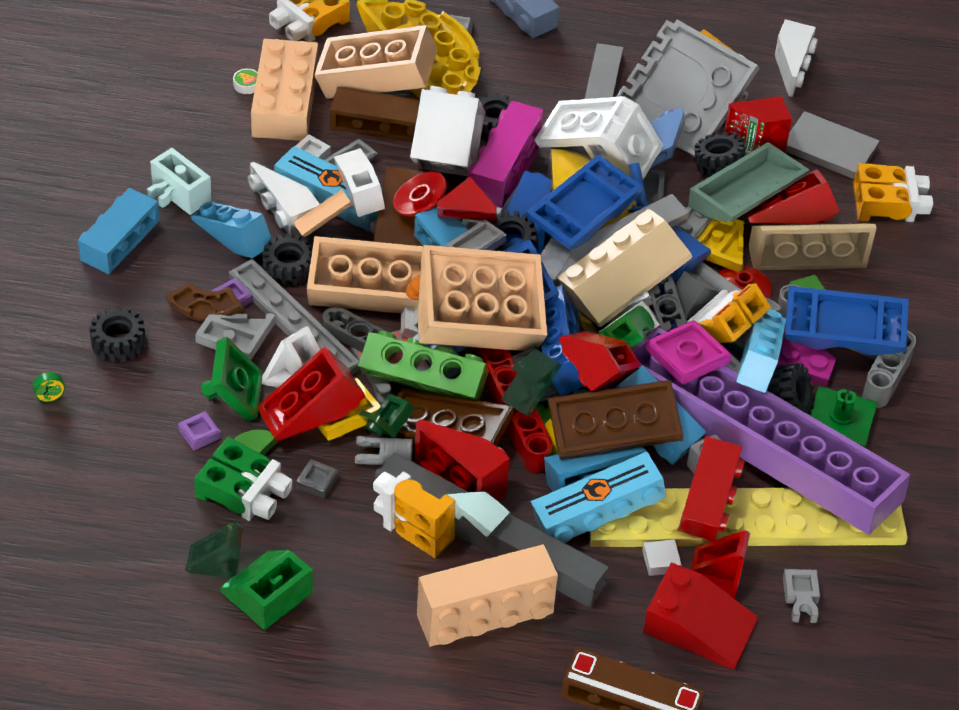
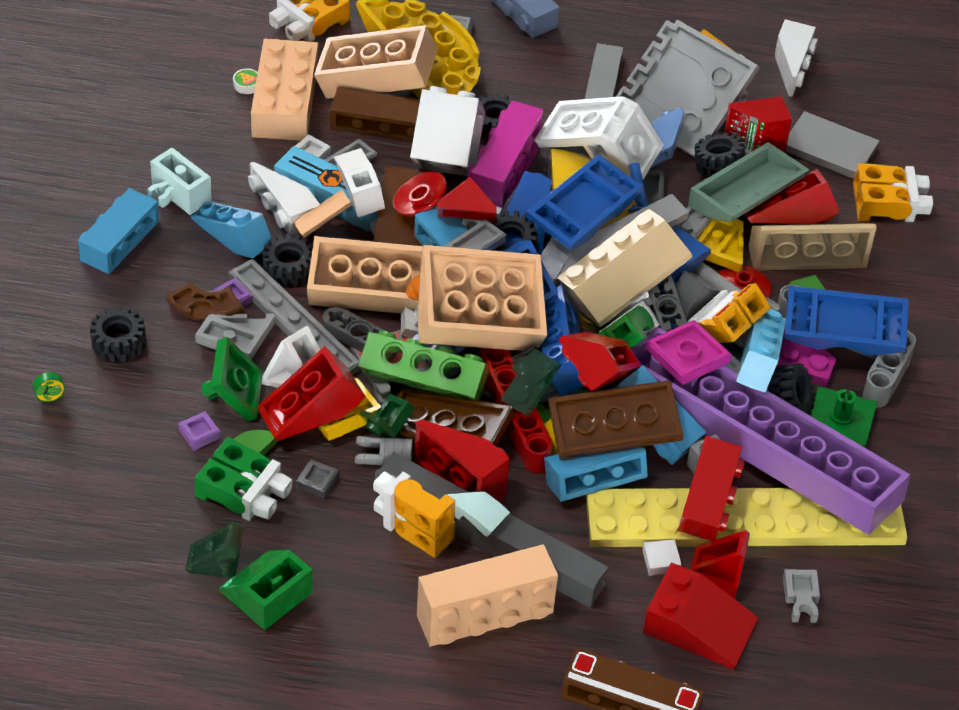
(599, 498): medium azure brick -> none

